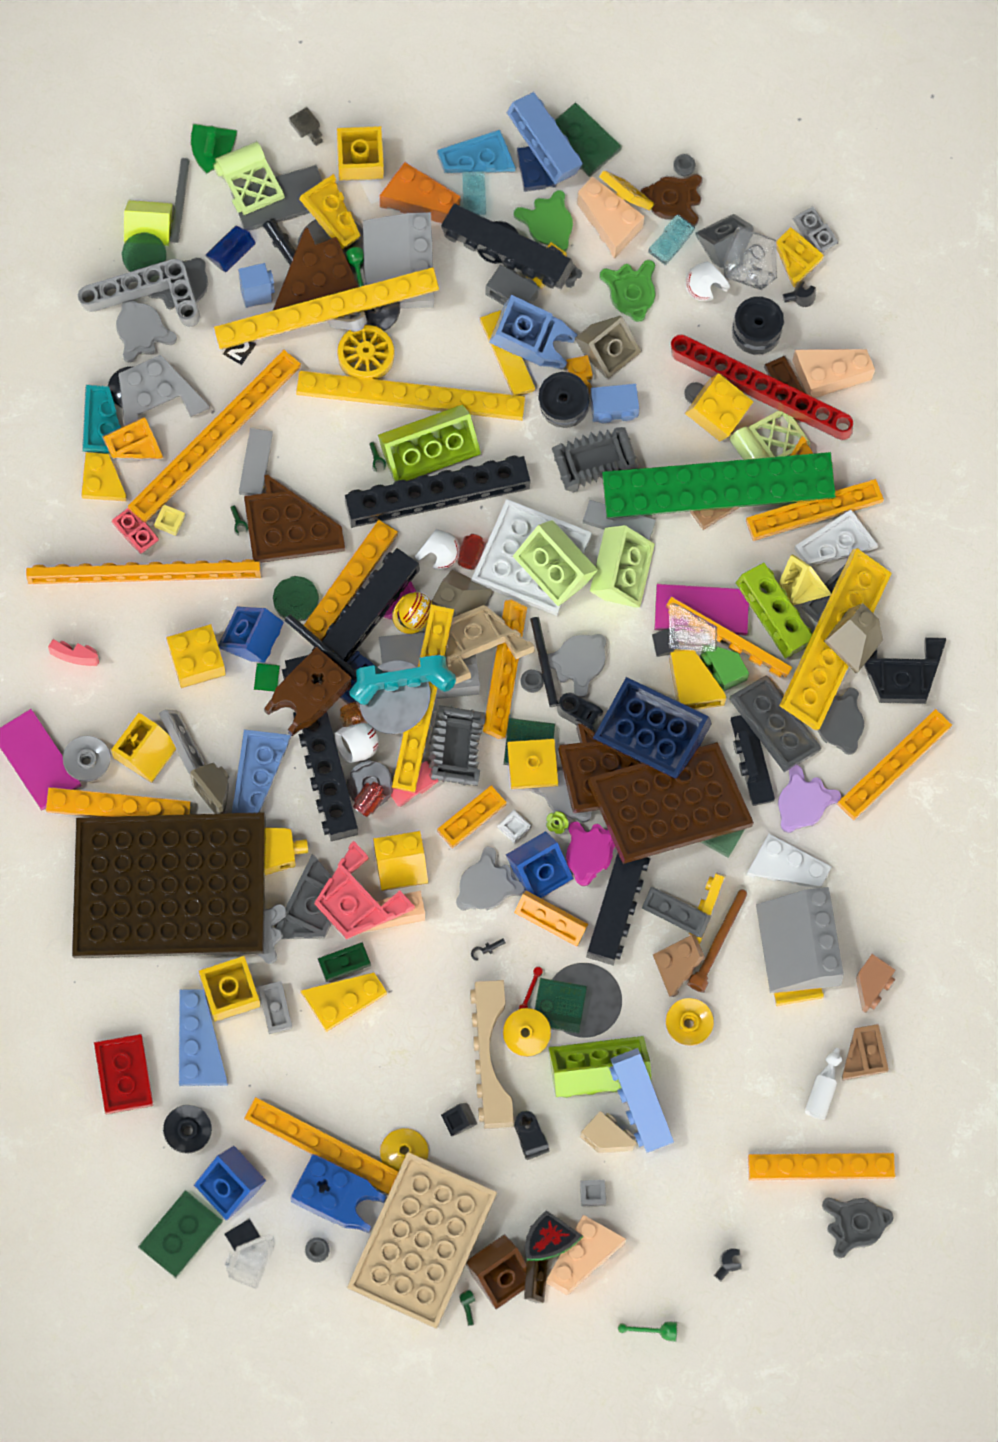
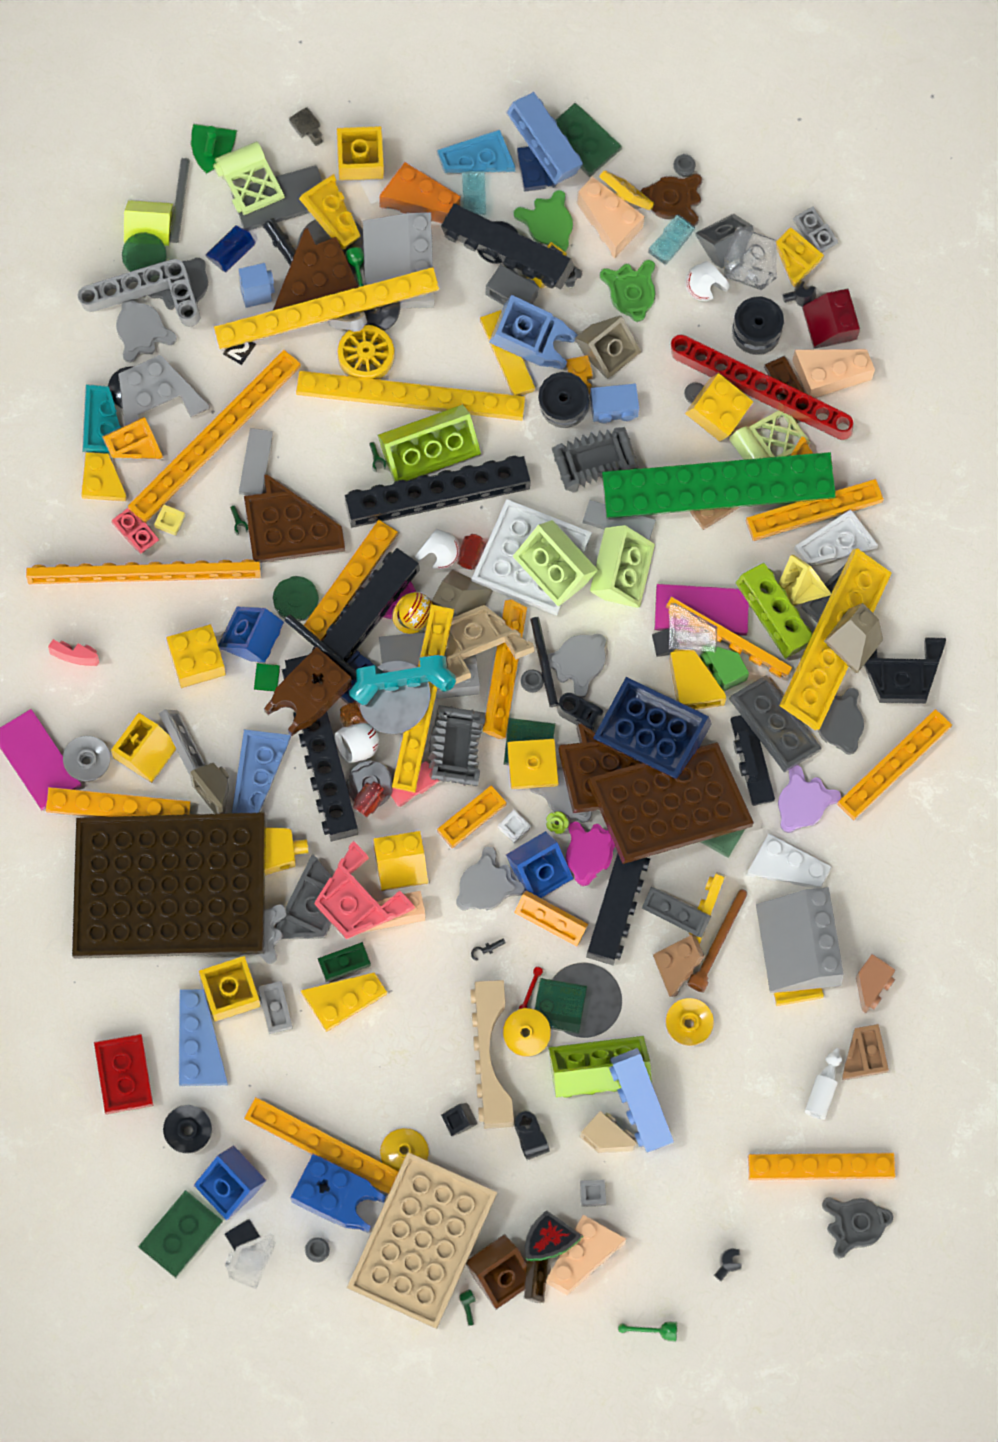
(831, 319): none -> dark red slope

